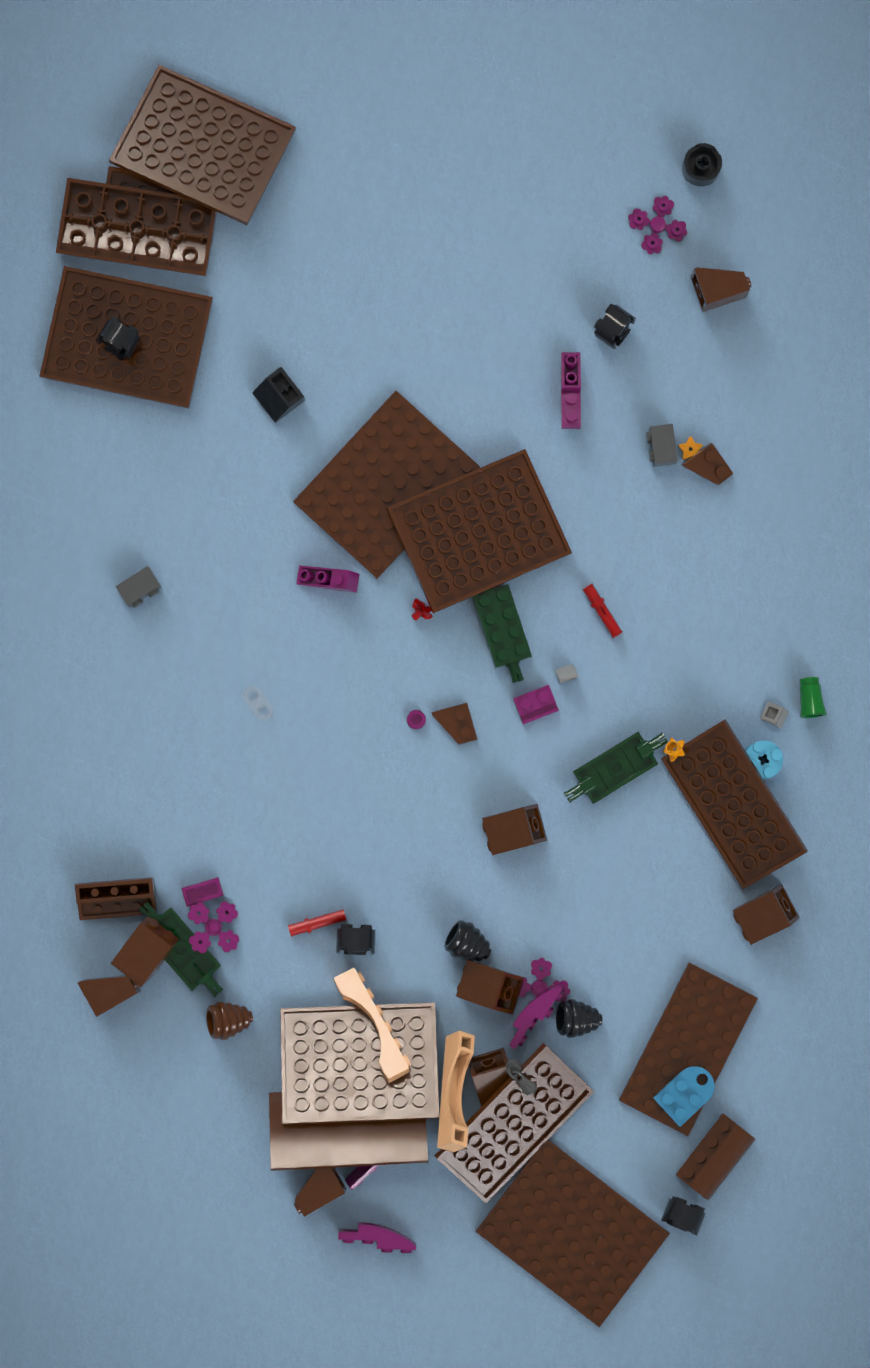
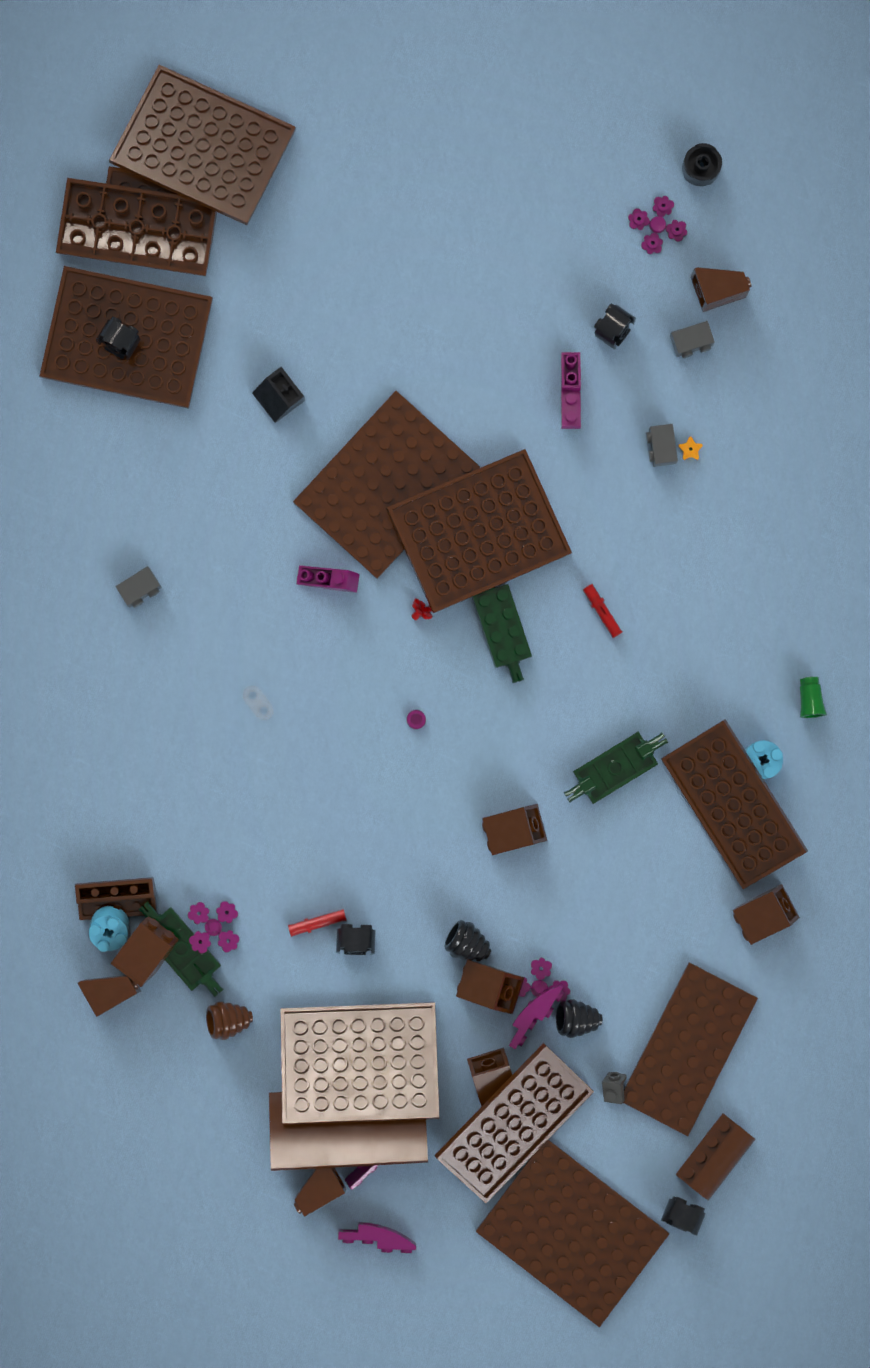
(109, 928): none -> medium azure brick
(202, 891): magenta plate -> none
(353, 990): light nougat arch -> none
(452, 1126): light nougat arch -> none
(457, 723): reddish brown wing -> none
(513, 1068): dark grey piece -> none
(535, 704): magenta plate -> none
(566, 673): light grey slope -> none
(613, 1087): none -> dark grey bracket
(669, 749): light orange plate -> none
(683, 1094): dark azure plate -> none
(692, 339): none -> dark grey brick
(709, 464): reddish brown wing -> none
(774, 714): light grey slope -> none

